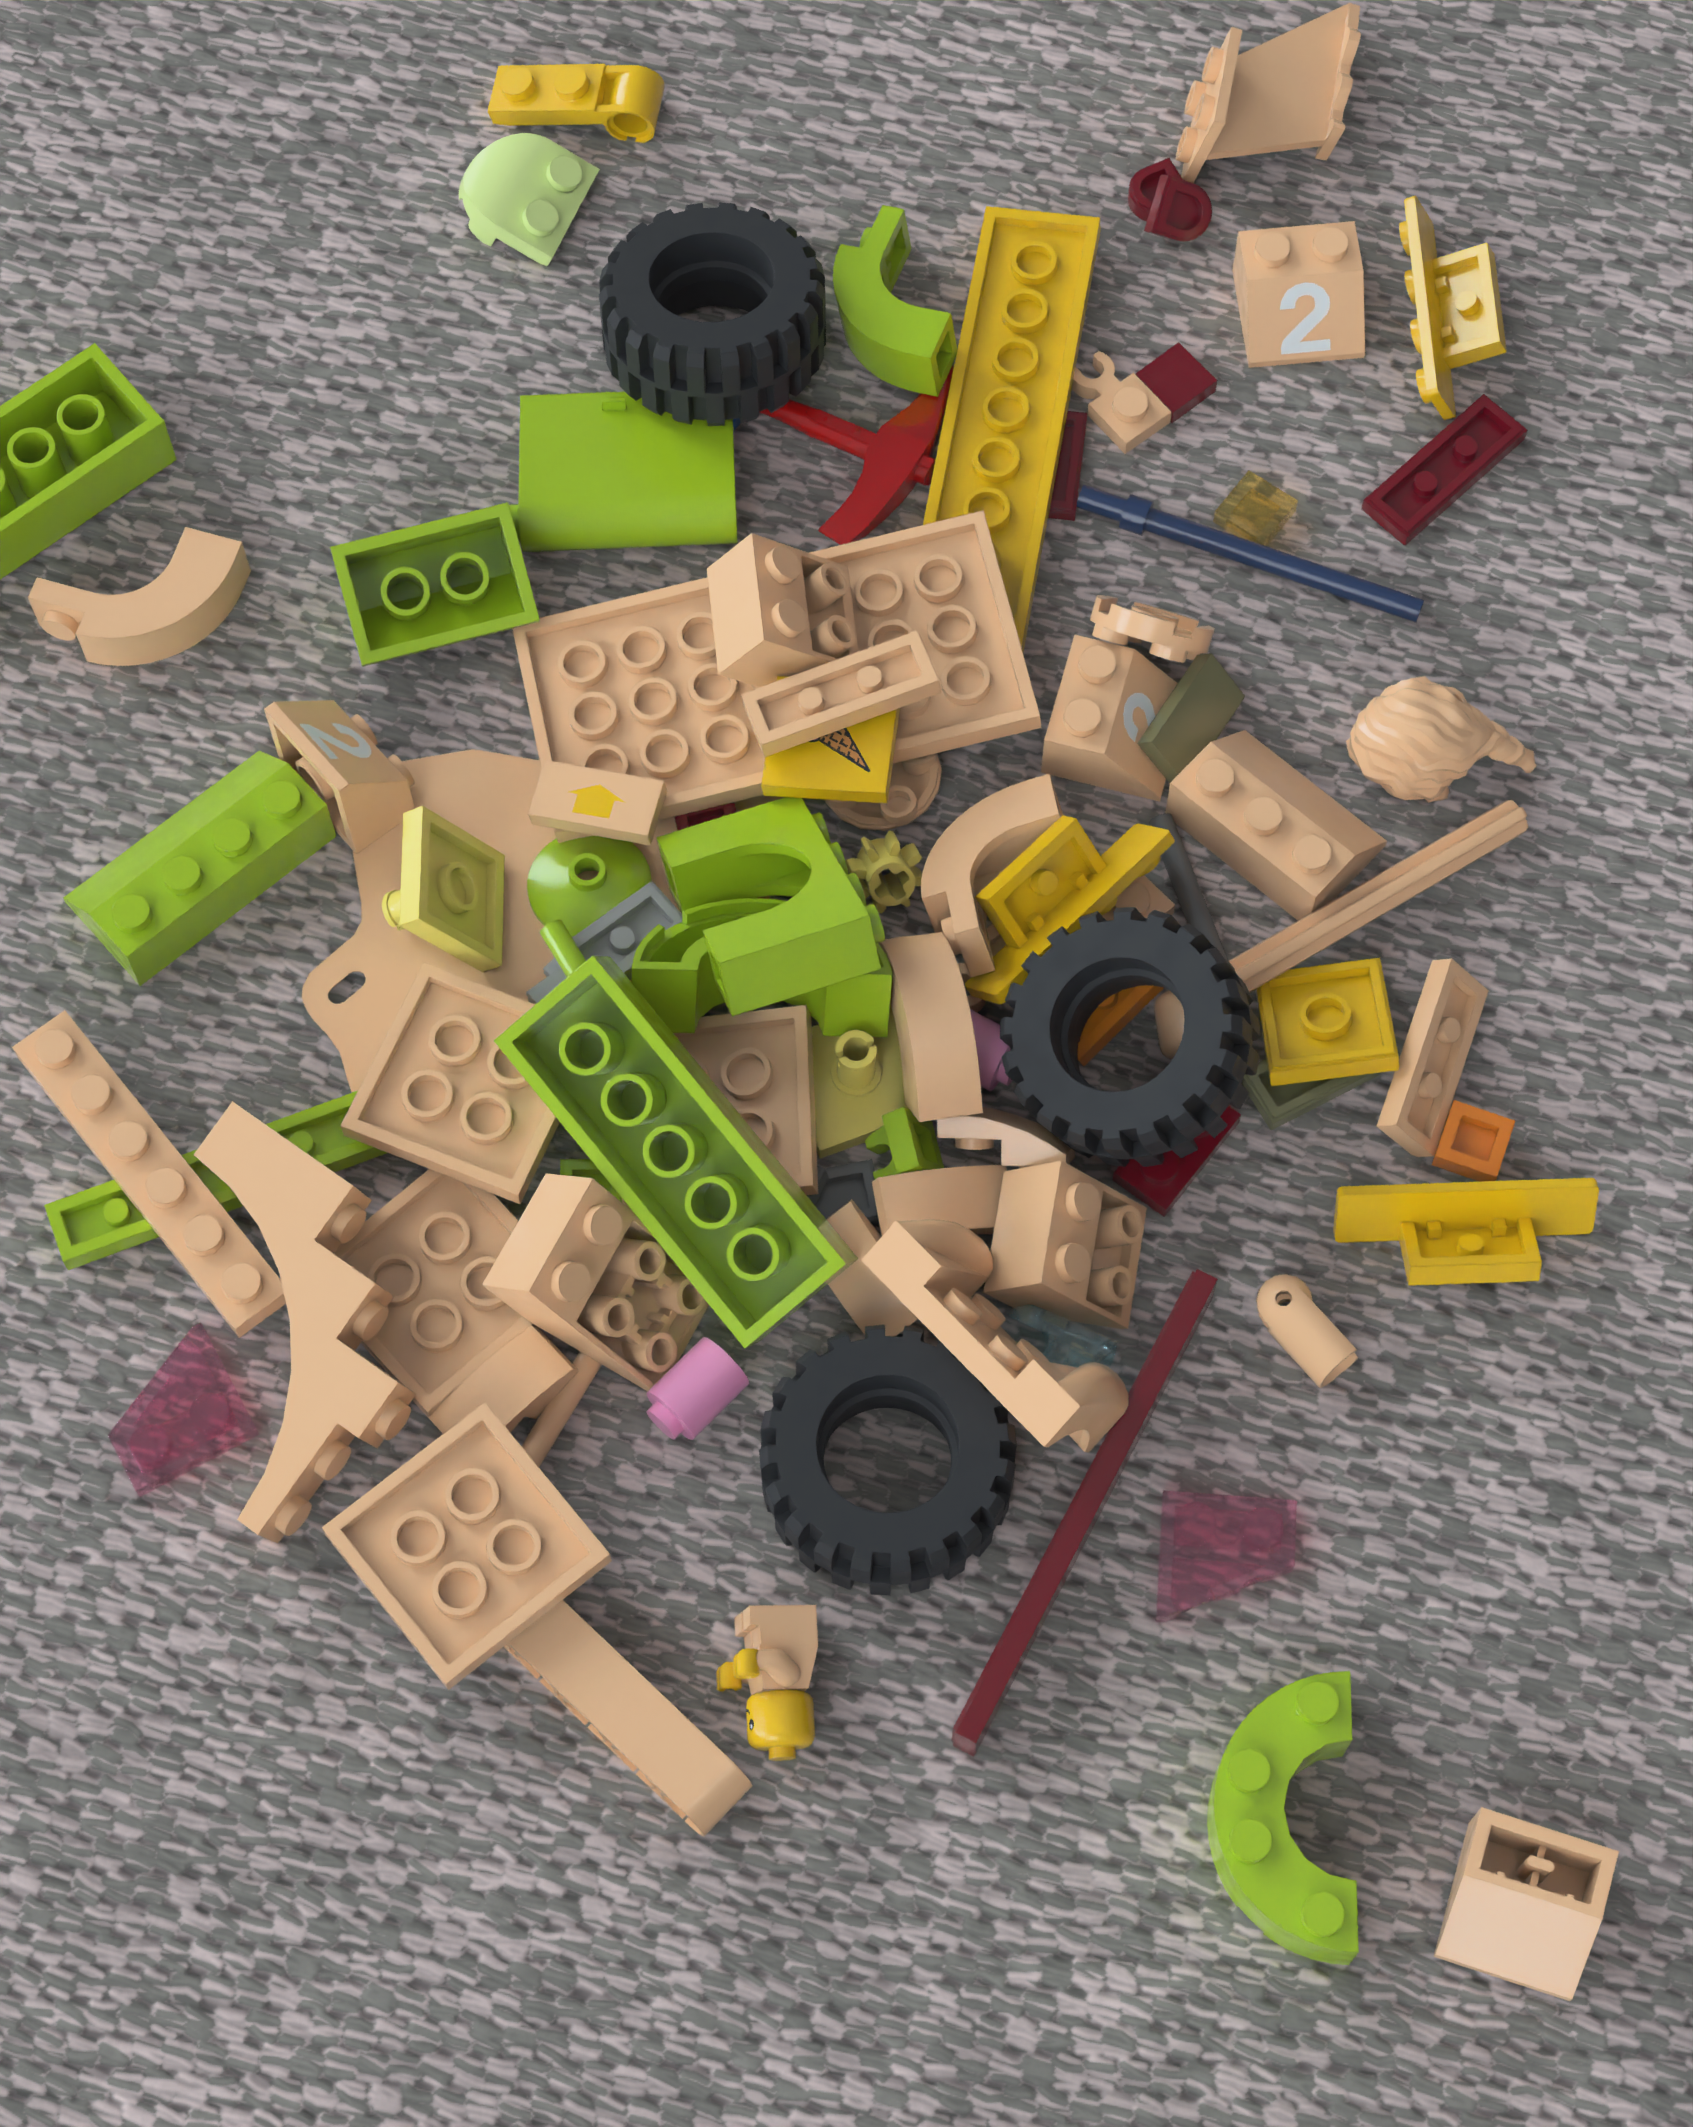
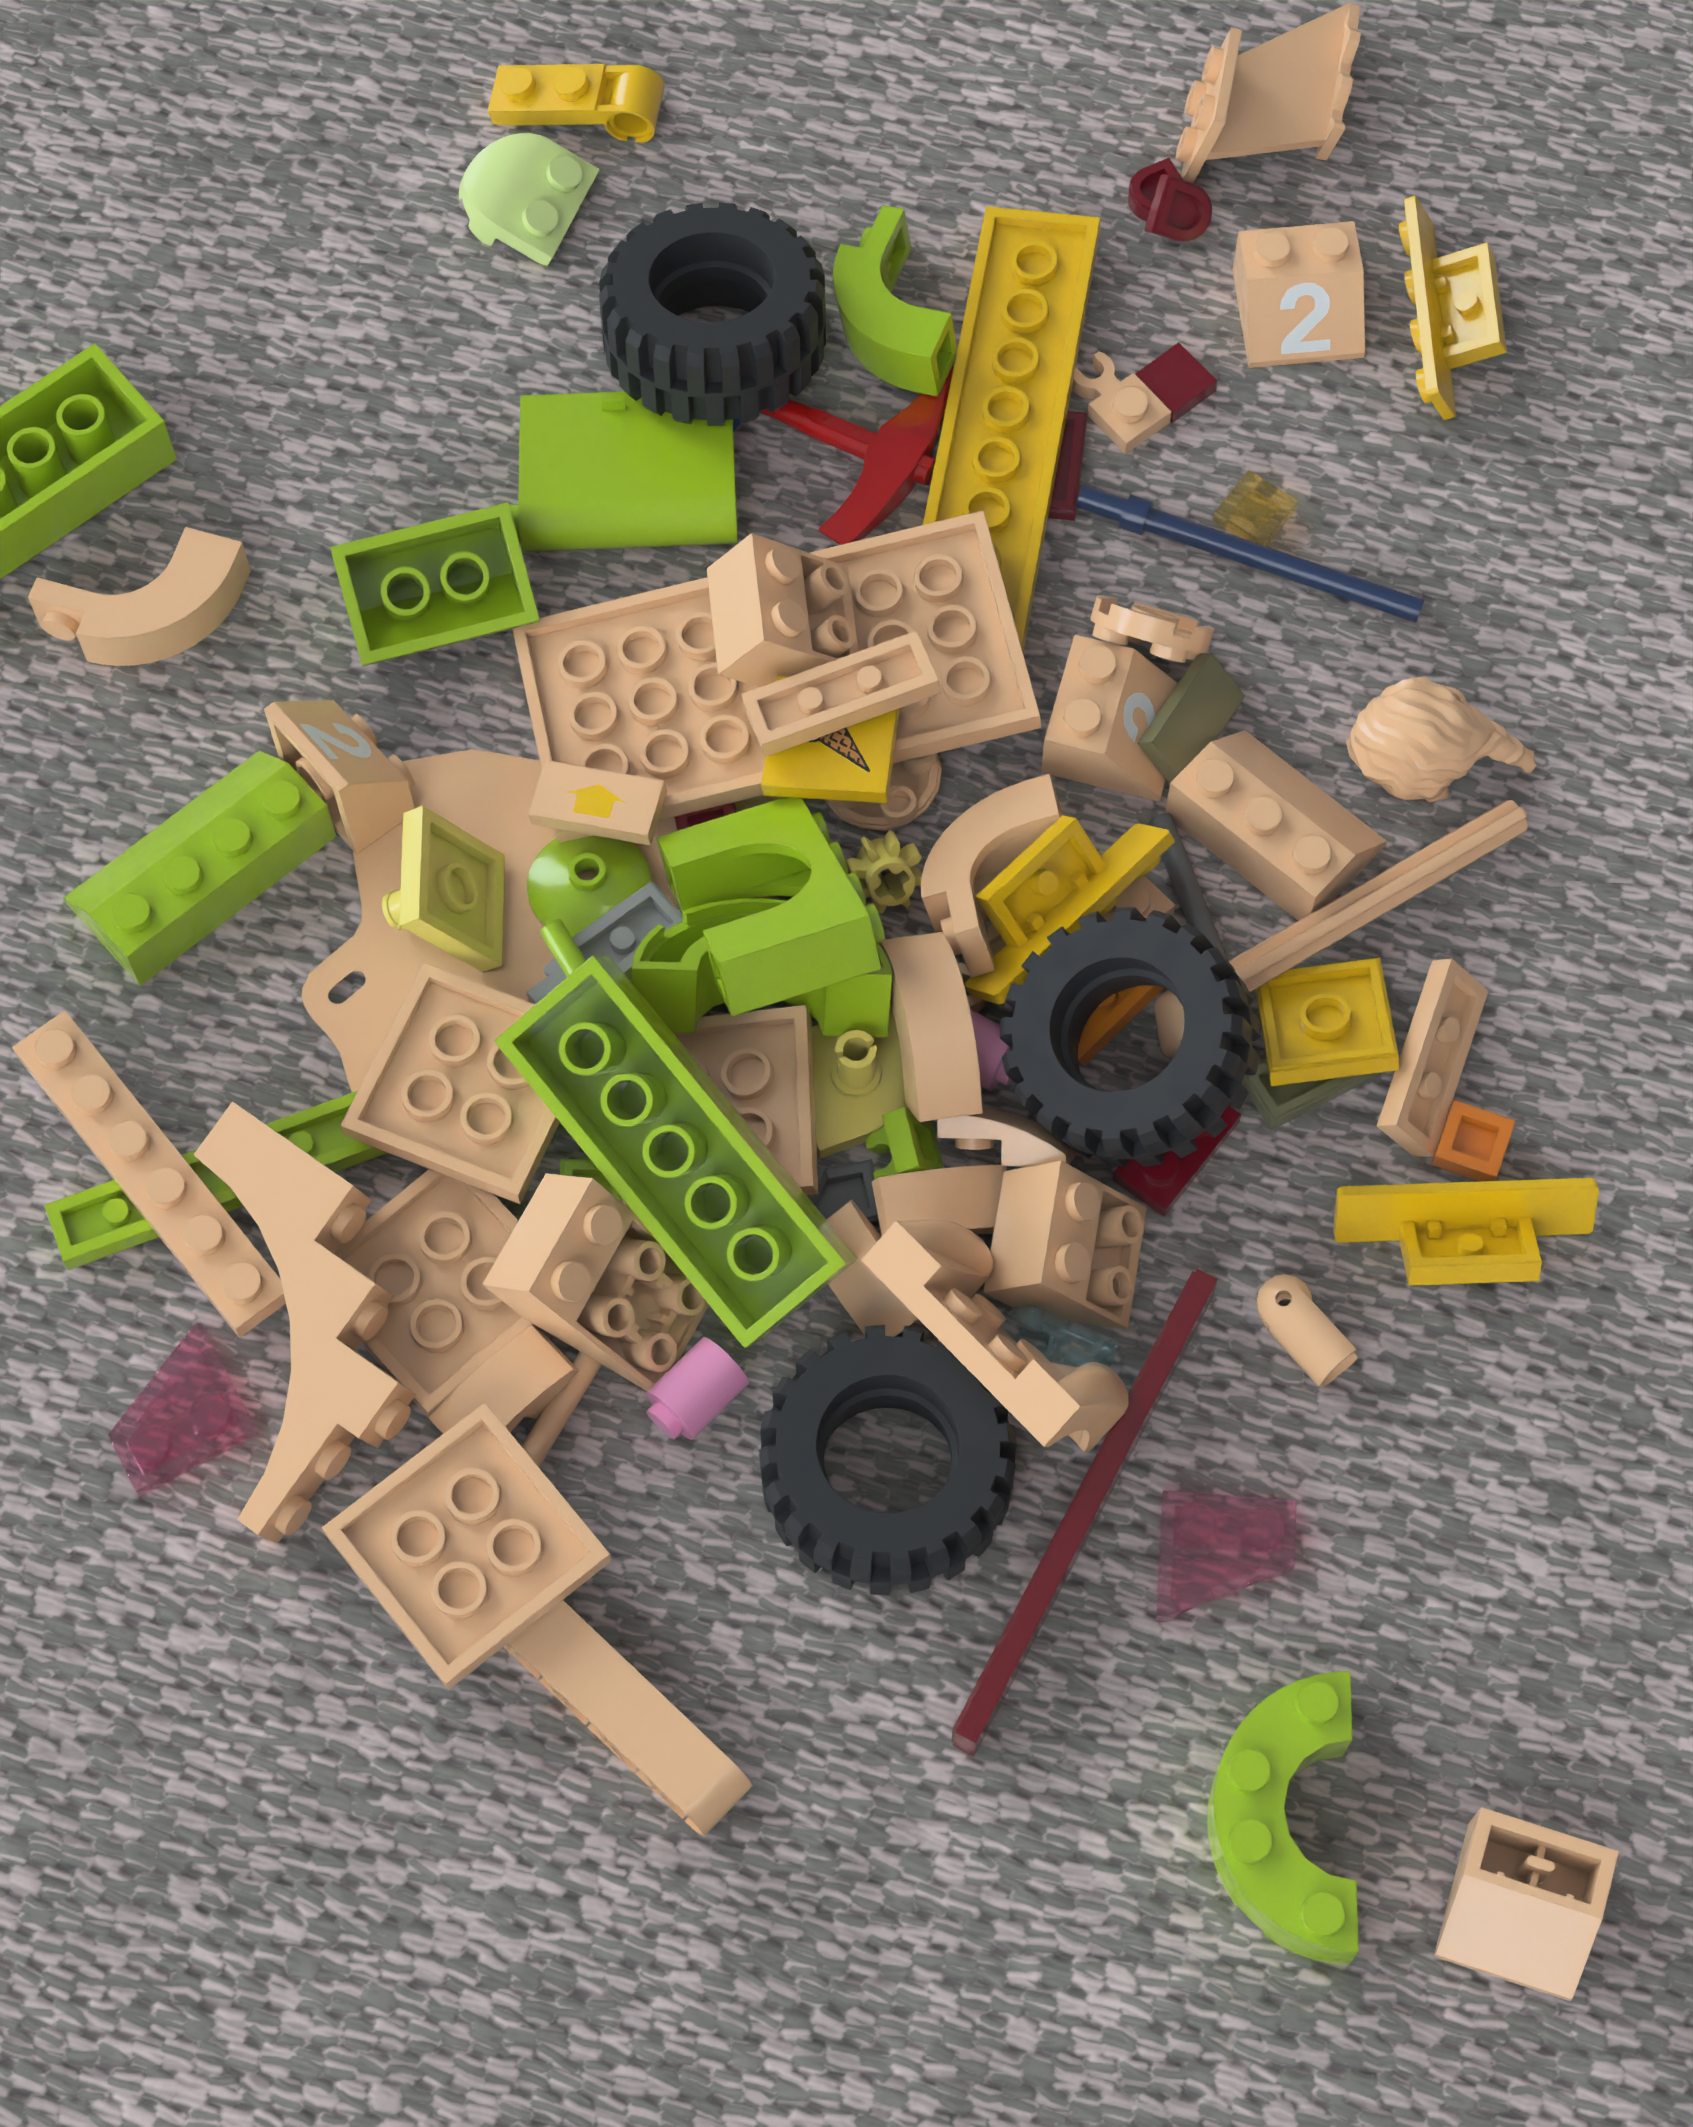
(778, 1669): piece -> none
(1444, 469): dark red tile -> none

